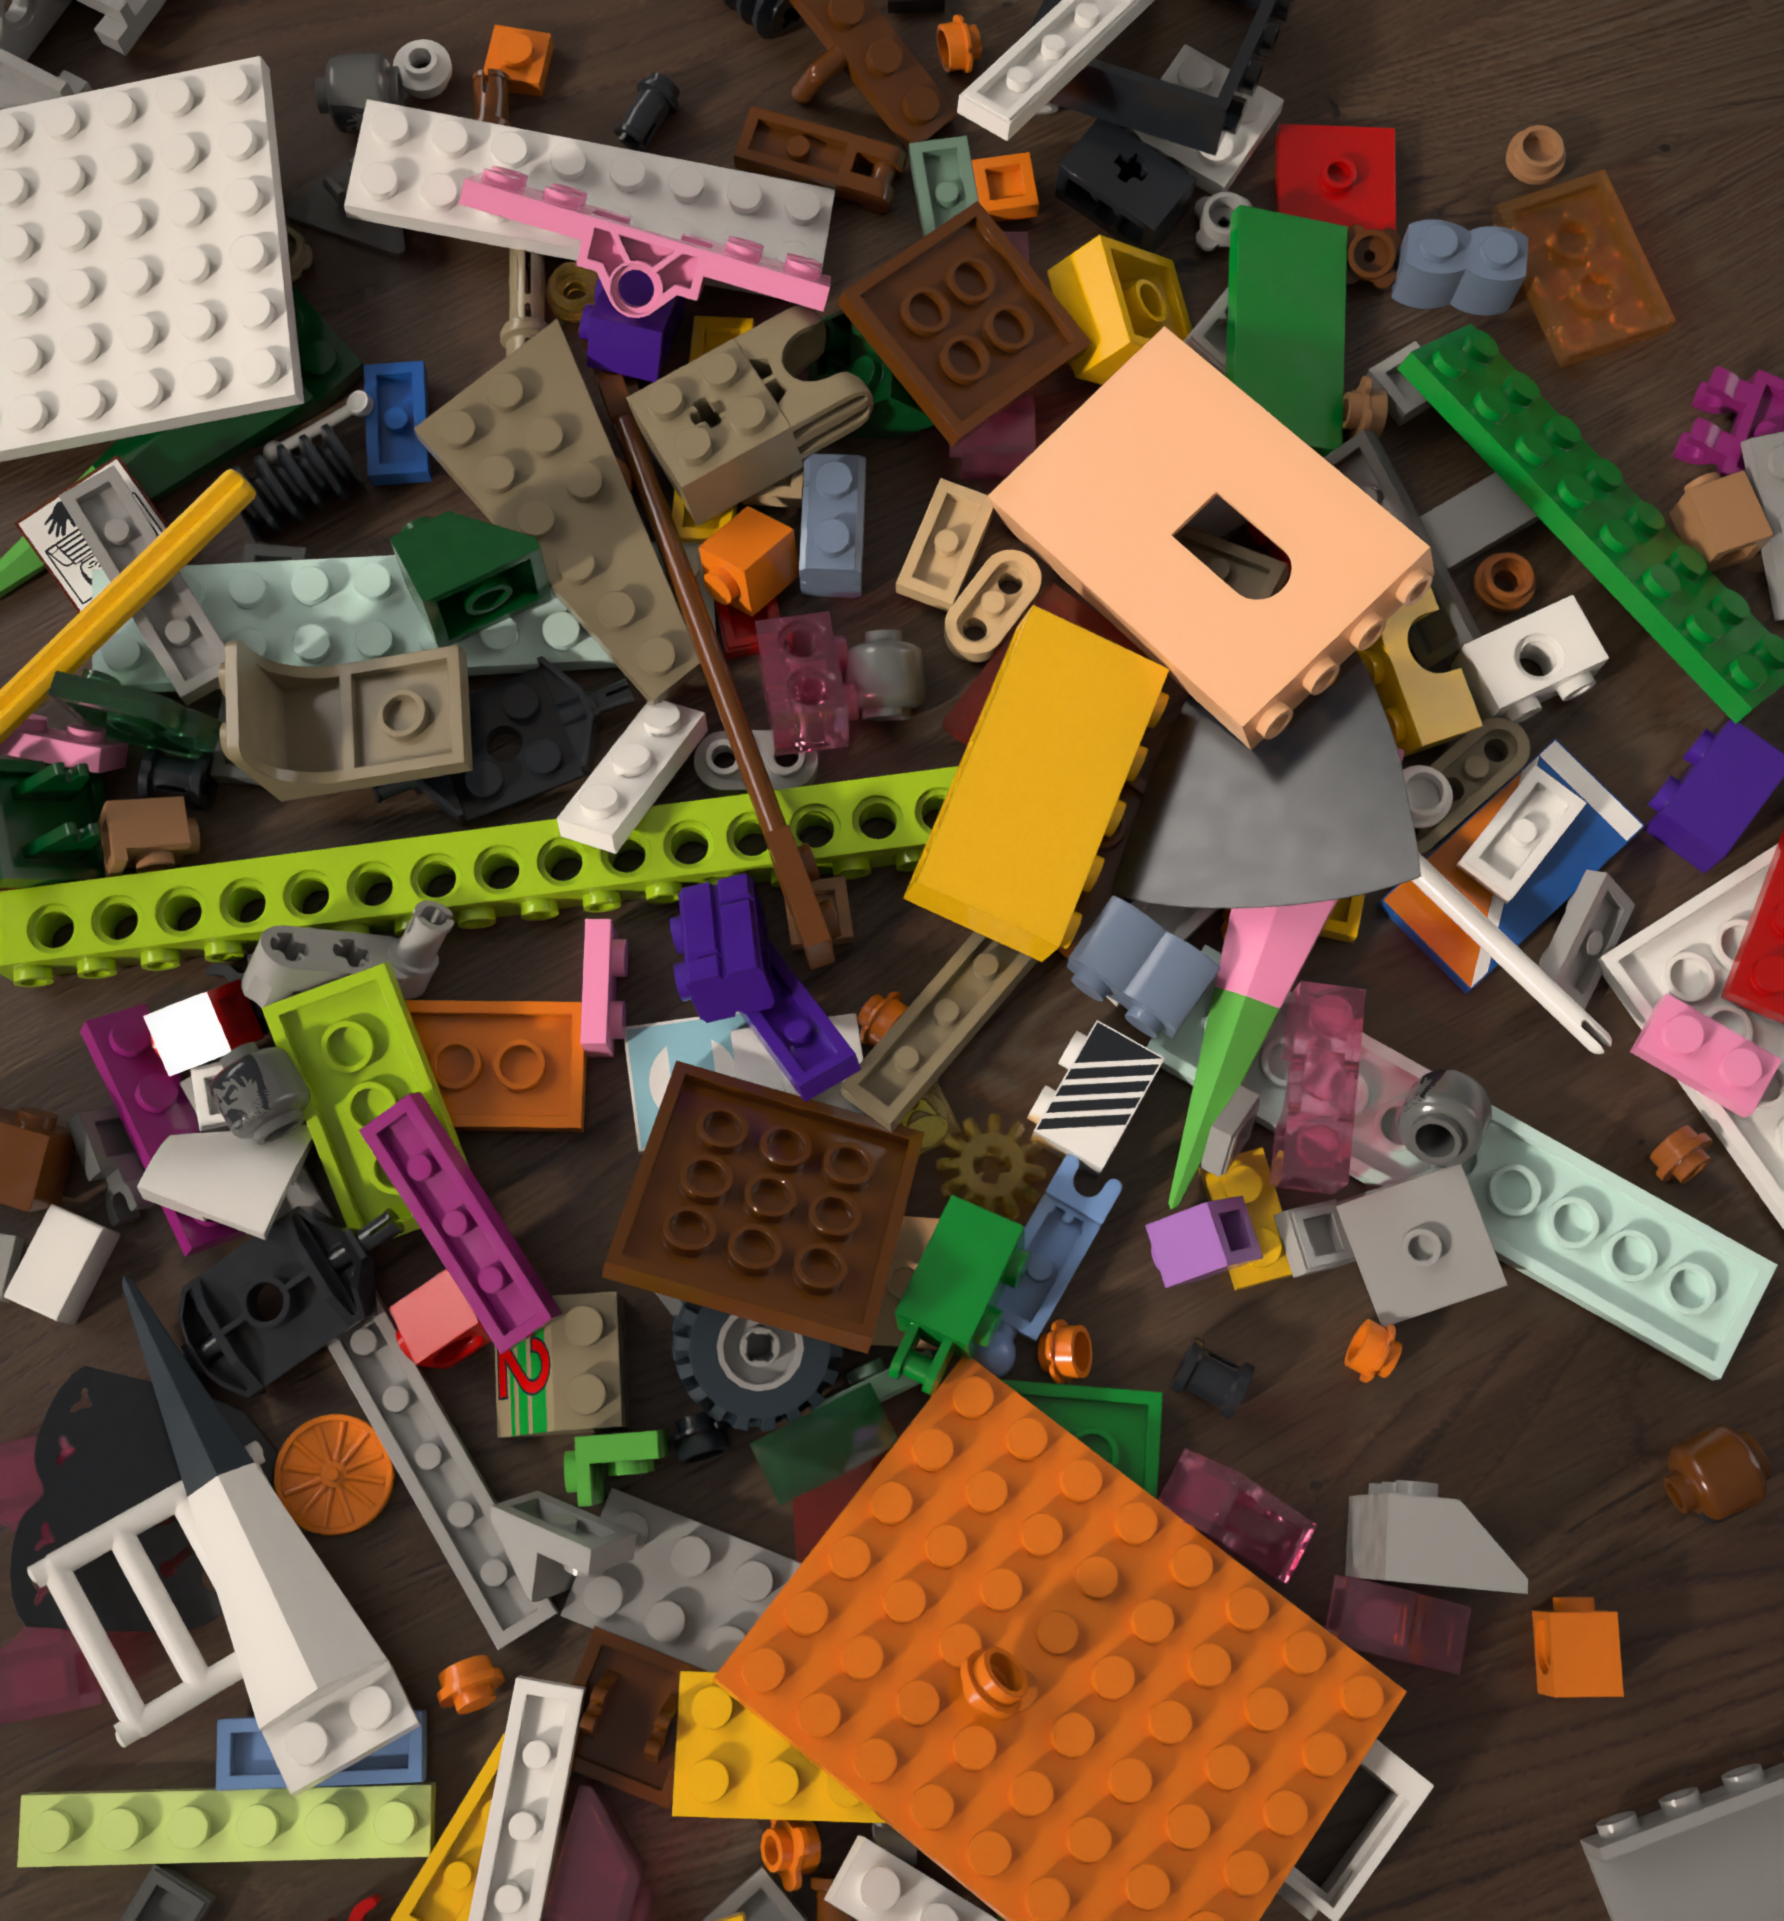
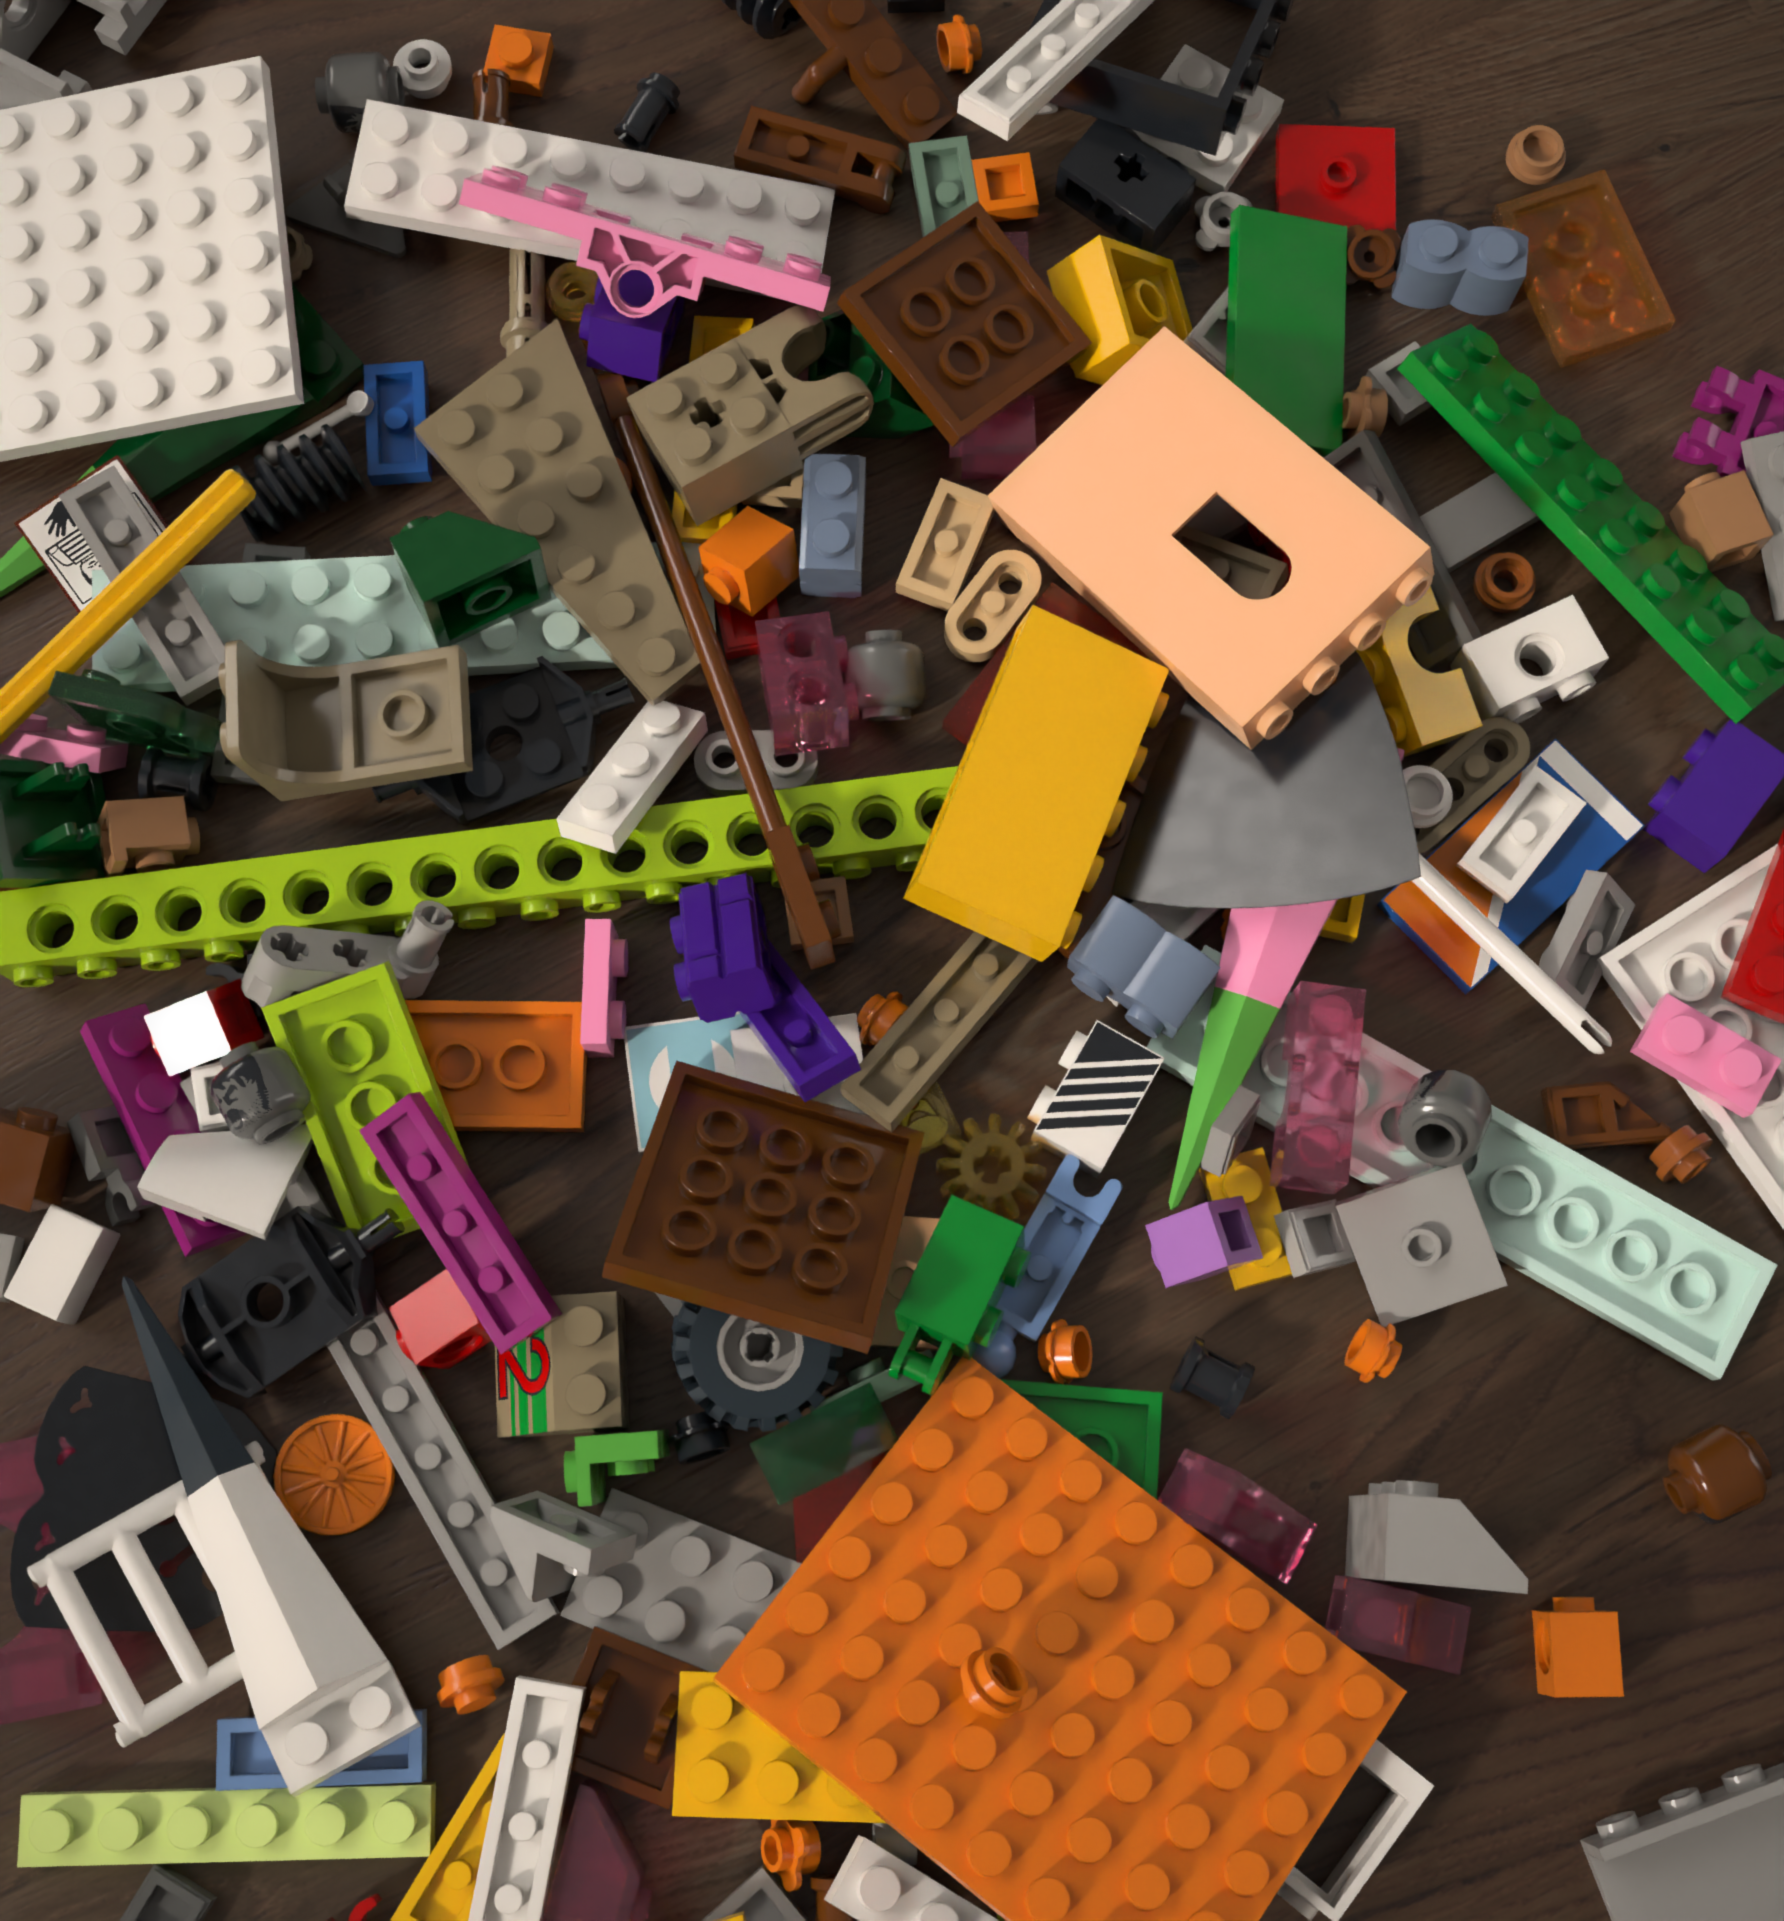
(1598, 1117): none -> reddish brown tile

